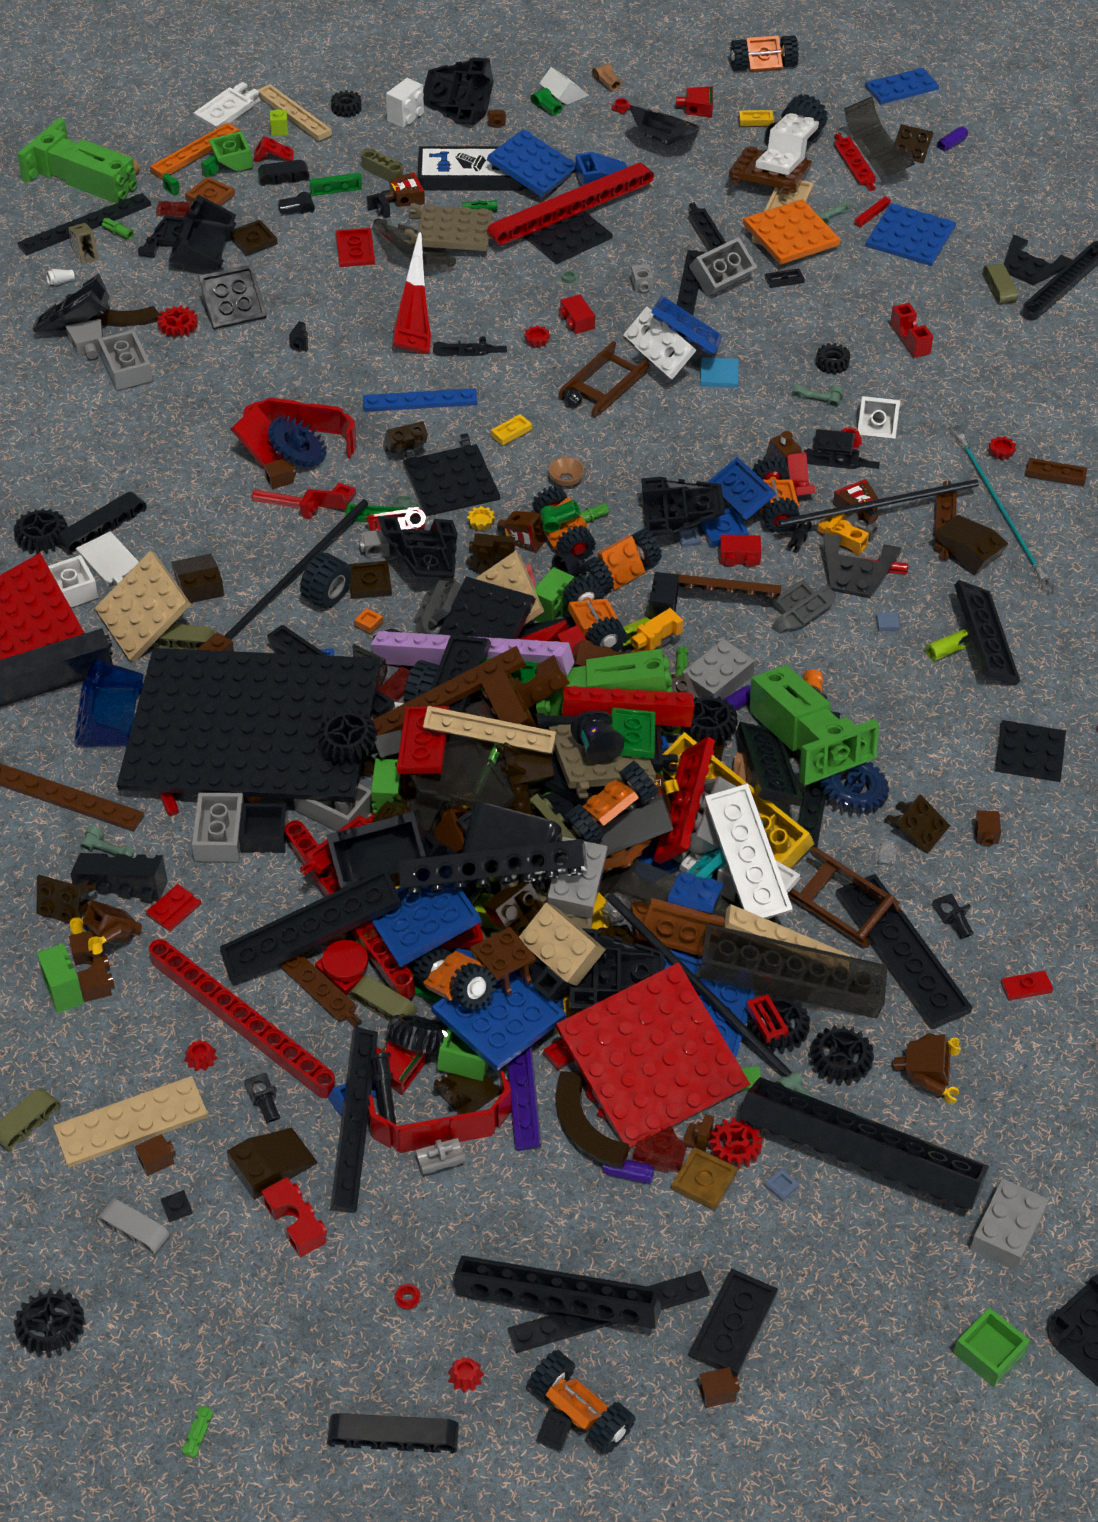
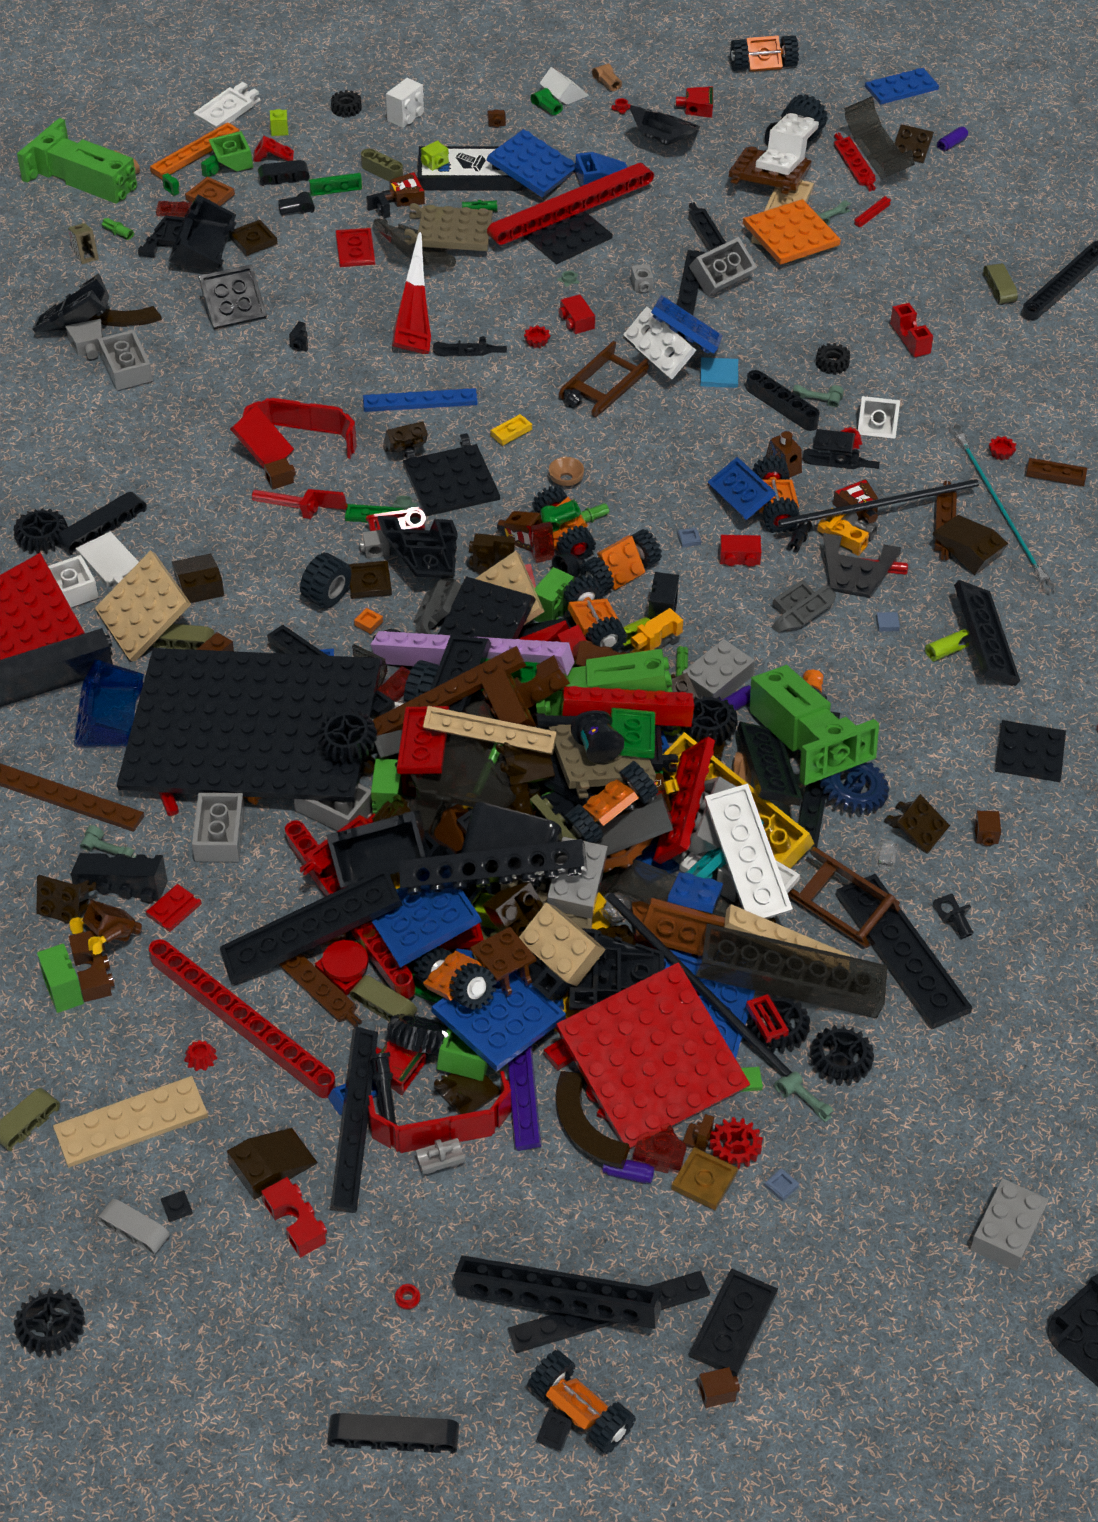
(59, 276): white cone -> none
(93, 220): black plate -> none
(155, 1154): reddish brown brick -> none
(177, 321): red gear -> none
(197, 1432): bright green axle -> none
(263, 827): black piece -> none
(264, 1097): black bracket -> none
(295, 112): tan plate -> none
(296, 569): black piece -> none
(297, 438): dark blue gear -> none
(348, 491): red plate -> none
(434, 155): none -> lime brick
(460, 89): black wedge -> none
(465, 1374): red piece -> none
(481, 518): yellow piece -> none
(542, 542): none -> clear red plate
(679, 504): black wedge -> none
(723, 525): blue plate -> none
(729, 585): reddish brown plate -> none
(755, 117): yellow plate -> none
(782, 400): none -> black beam
(784, 280): black tile -> none
(798, 473): red bracket -> none
(864, 1143): black brick -> none
(910, 234): blue plate -> none
(929, 1064): reddish brown torso -> none
(991, 1347): bright green piece -> none
(1026, 985): red plate -> none
(1030, 268): black wing -> none

